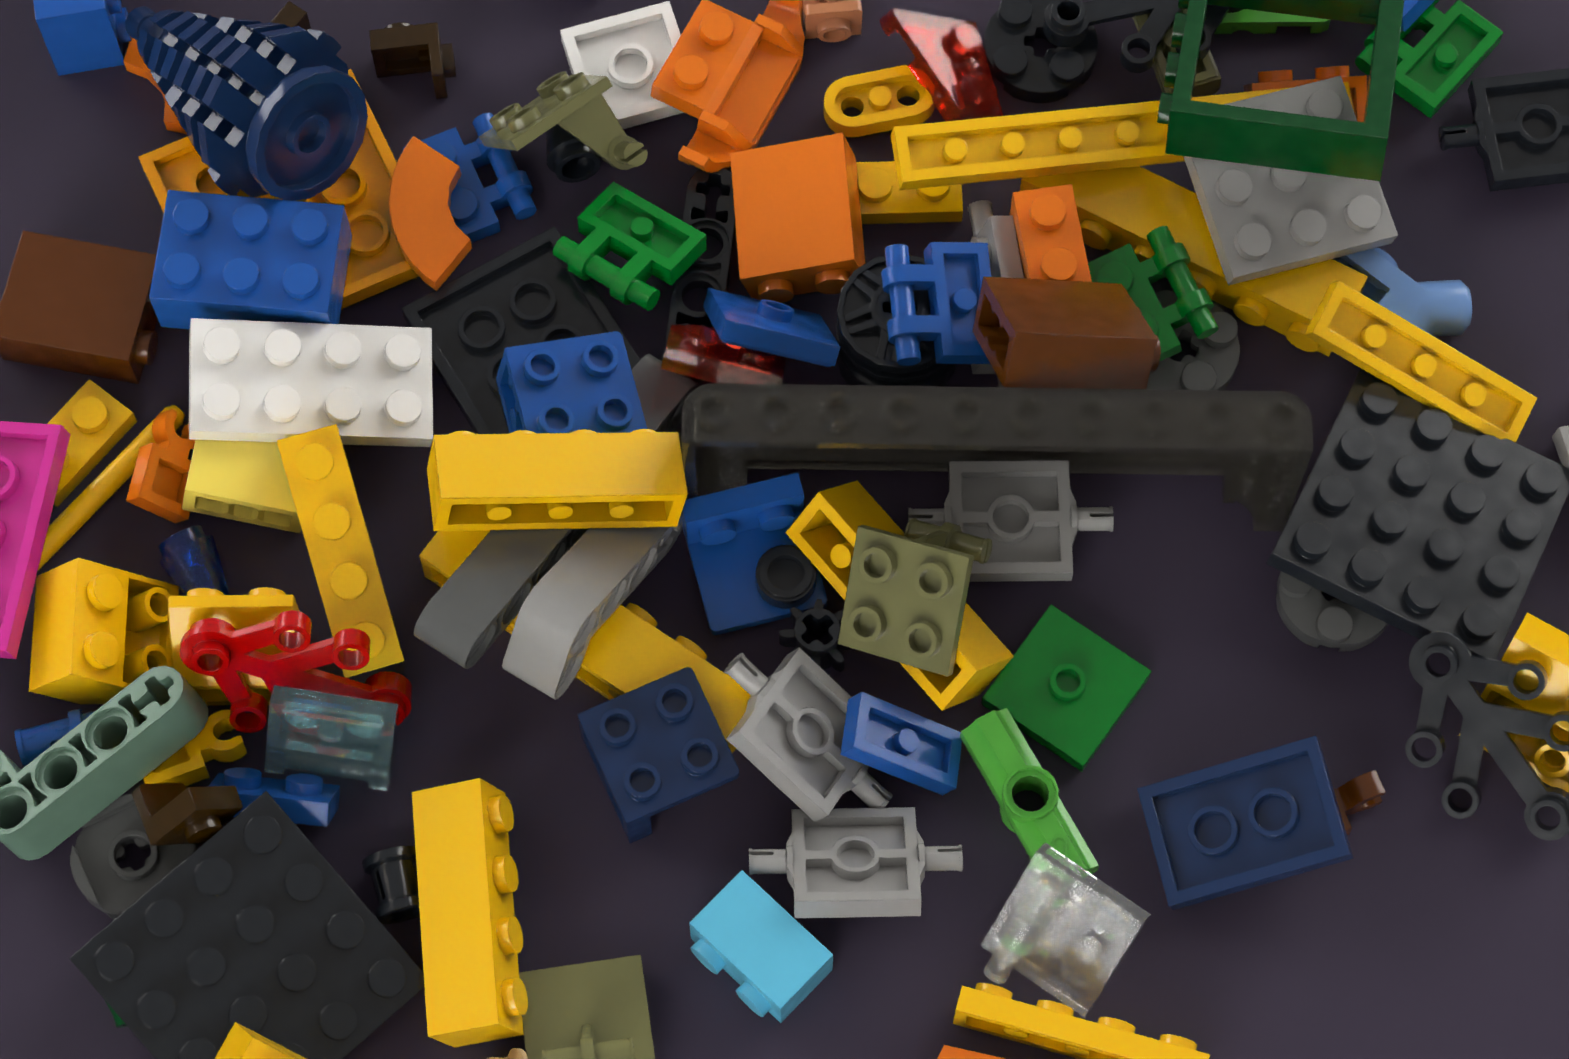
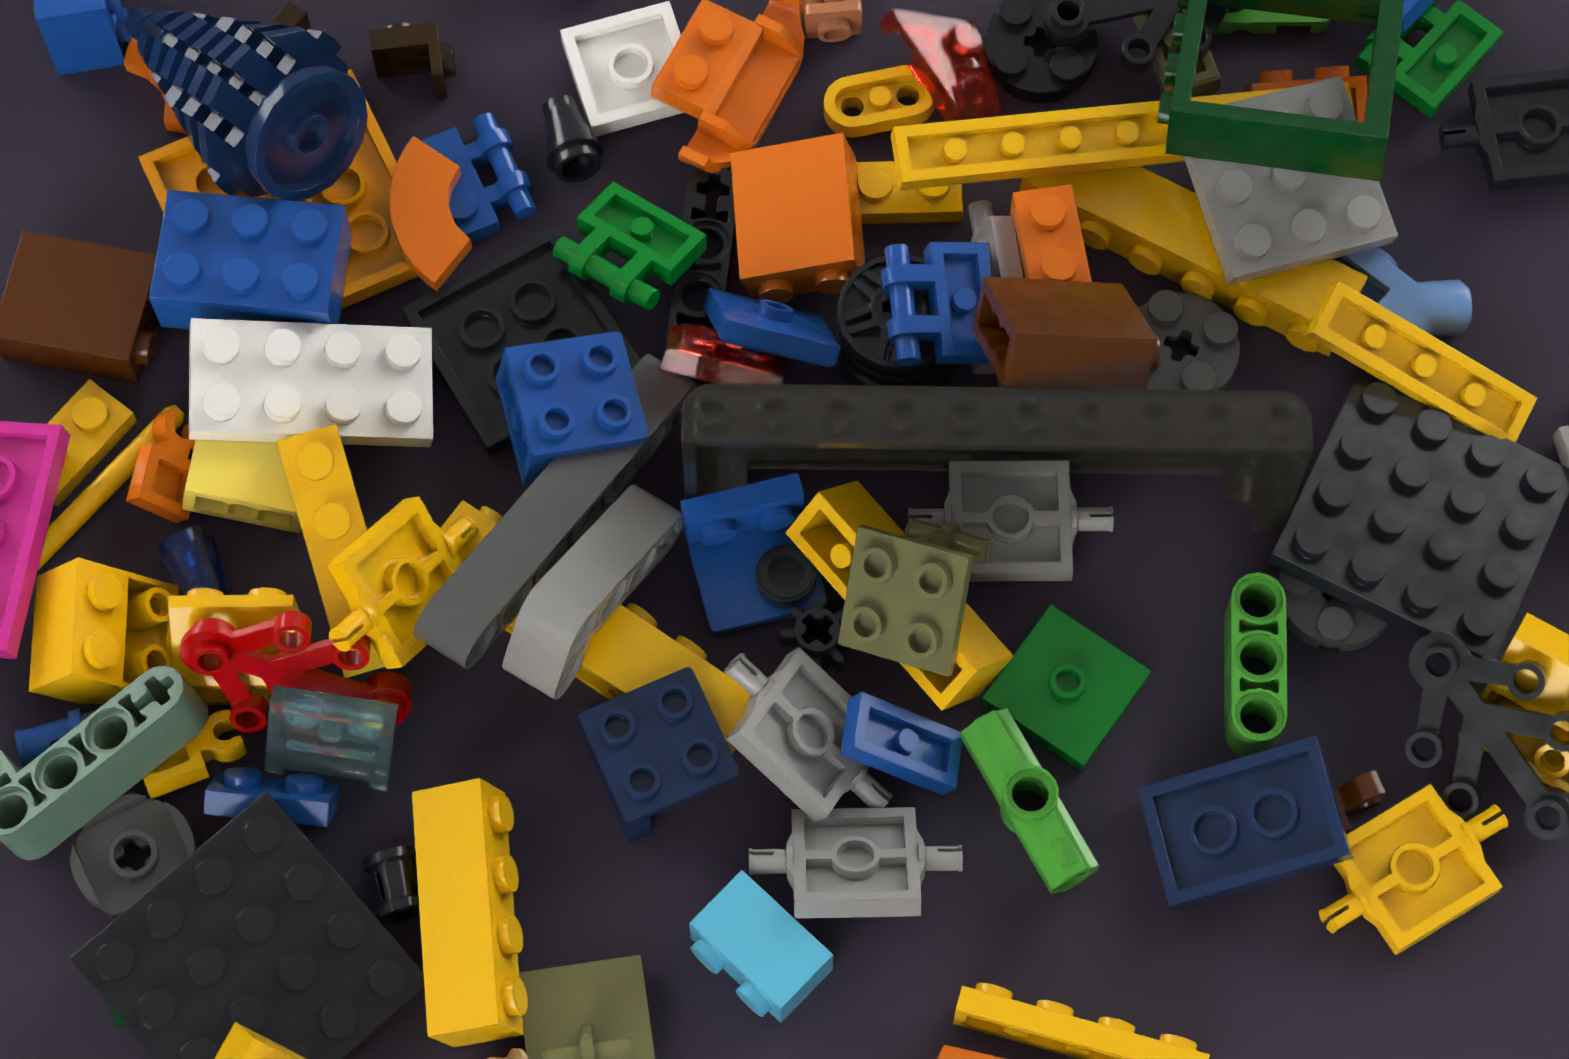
(184, 814): dark brown bracket -> none
(393, 576): none -> yellow plate
(556, 480): yellow brick -> none
(578, 108): olive plate -> none
(1062, 931): clear plate -> none
(1168, 261): green plate -> none
(1258, 638): none -> bright green beam
(1415, 869): none -> yellow plate

